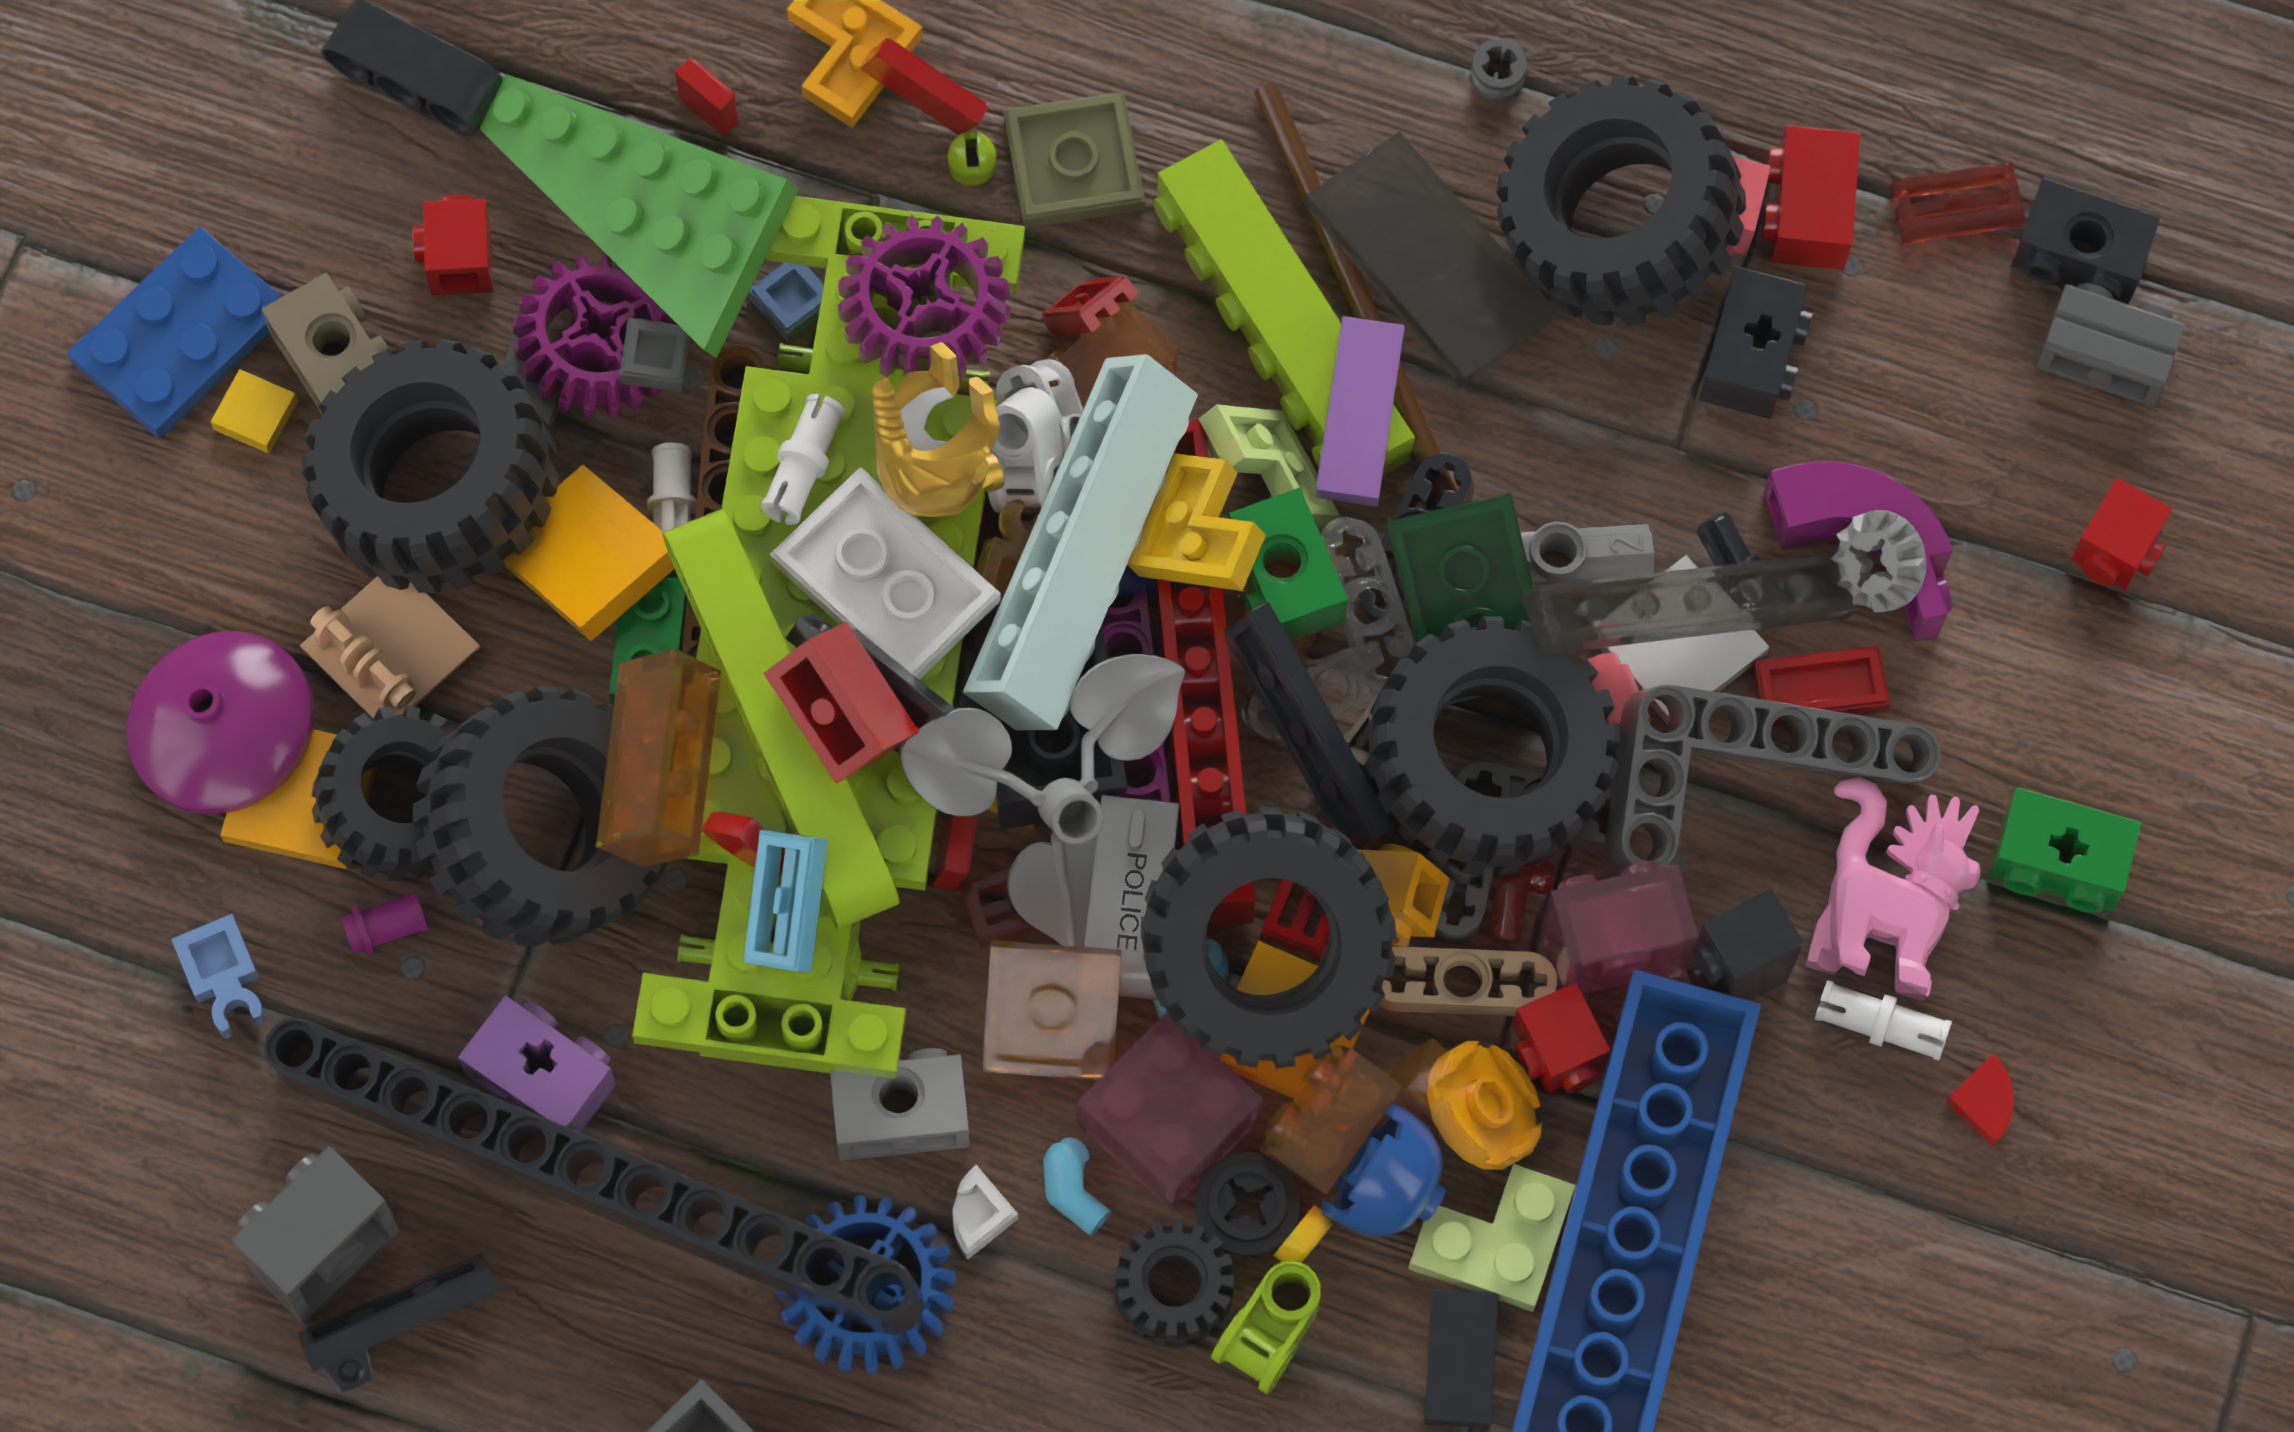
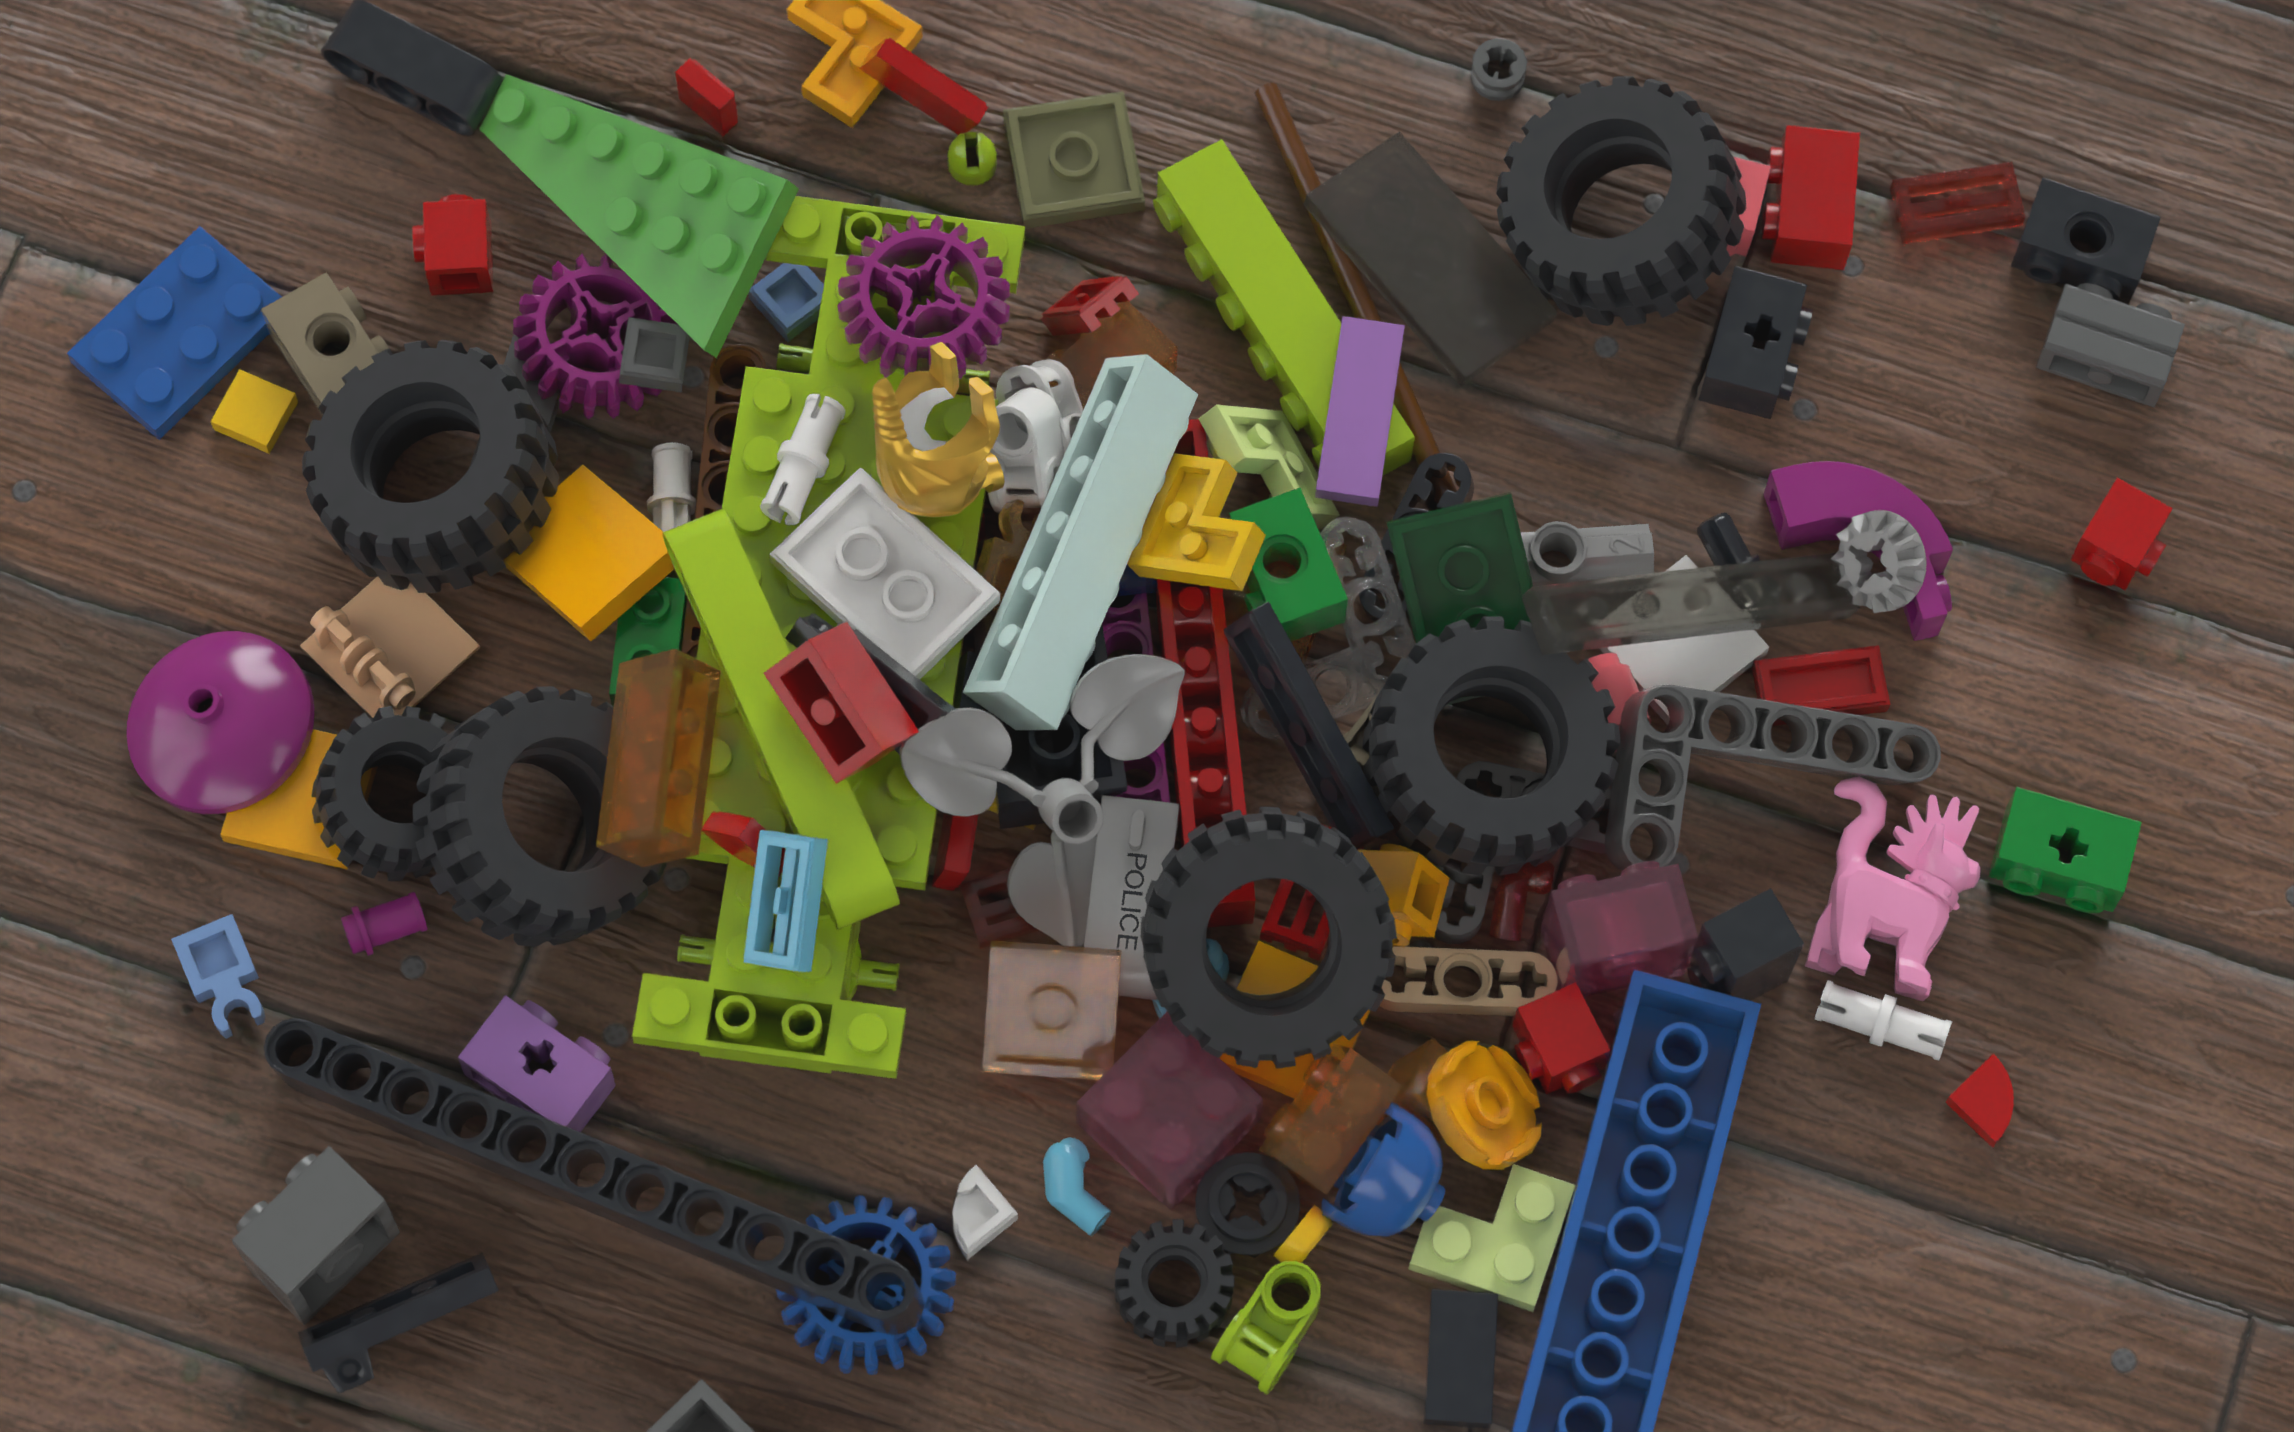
(933, 1124): light grey brick -> none

